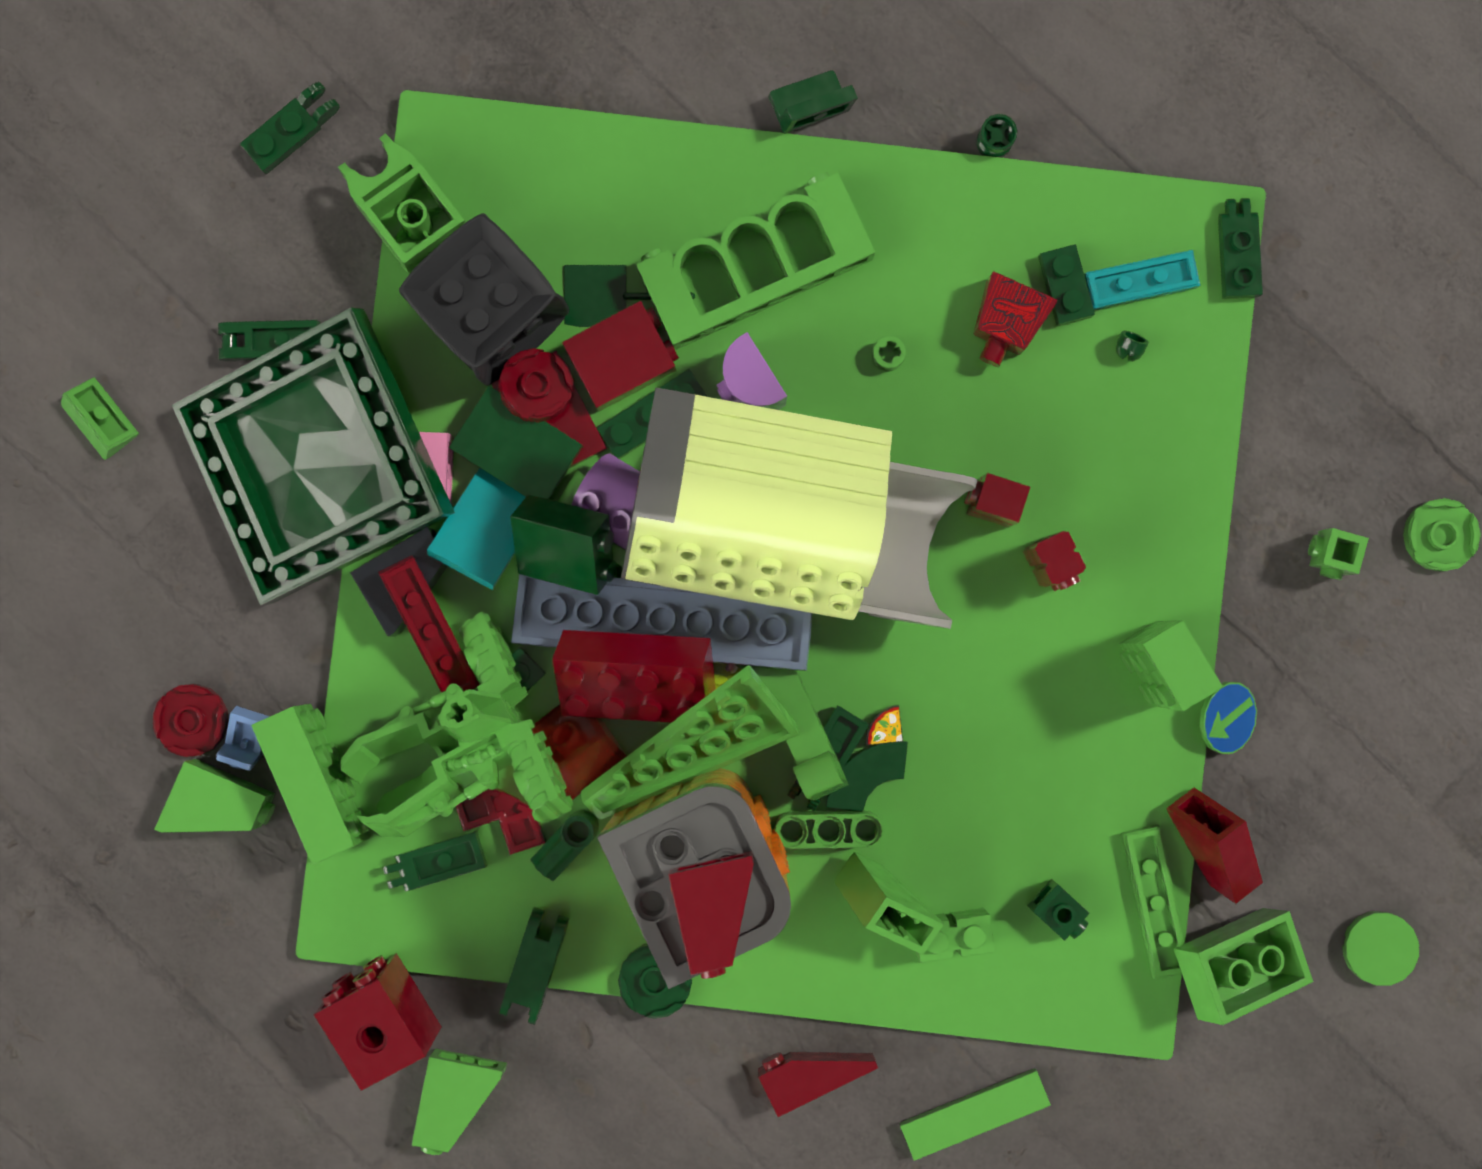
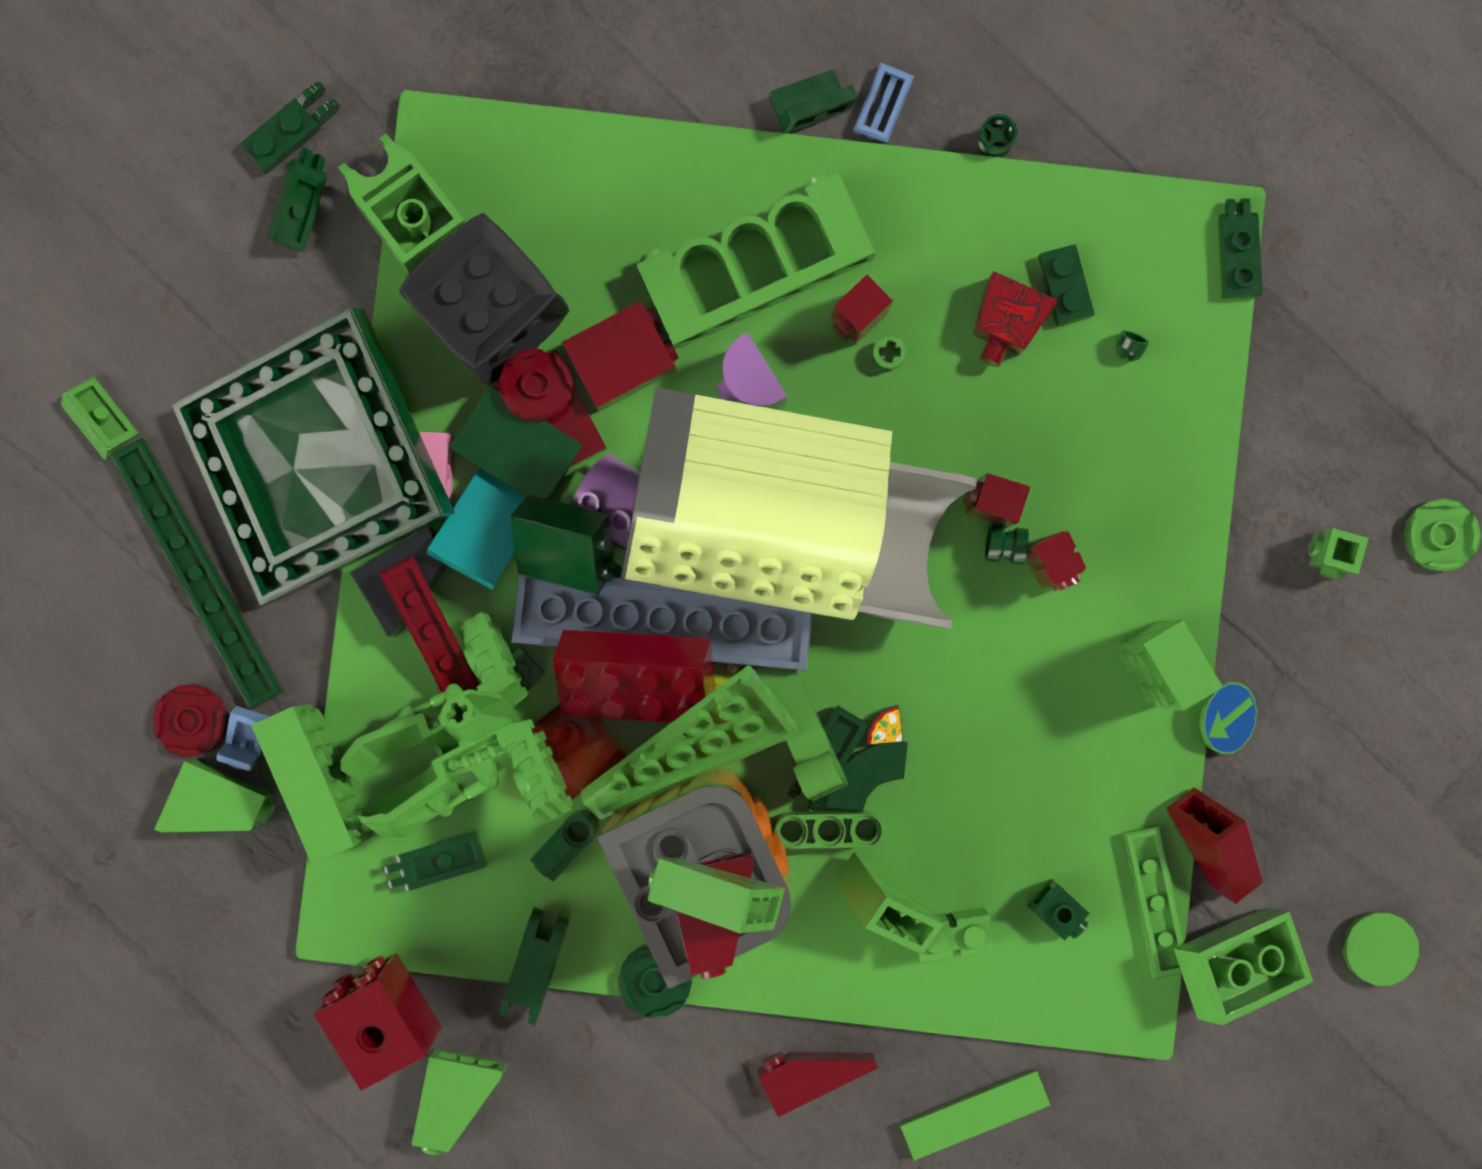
(197, 573): none -> dark green tile
(259, 337): dark green plate -> none
(298, 201): none -> dark green hinge
(514, 816): dark red tile -> none
(596, 293): dark green piece -> none
(630, 427): dark green plate -> none
(715, 895): none -> bright green slope
(860, 310): none -> dark red piece
(872, 132): none -> medium blue tile
(1009, 544): none -> dark green wheel
(1142, 279): teal tile -> none

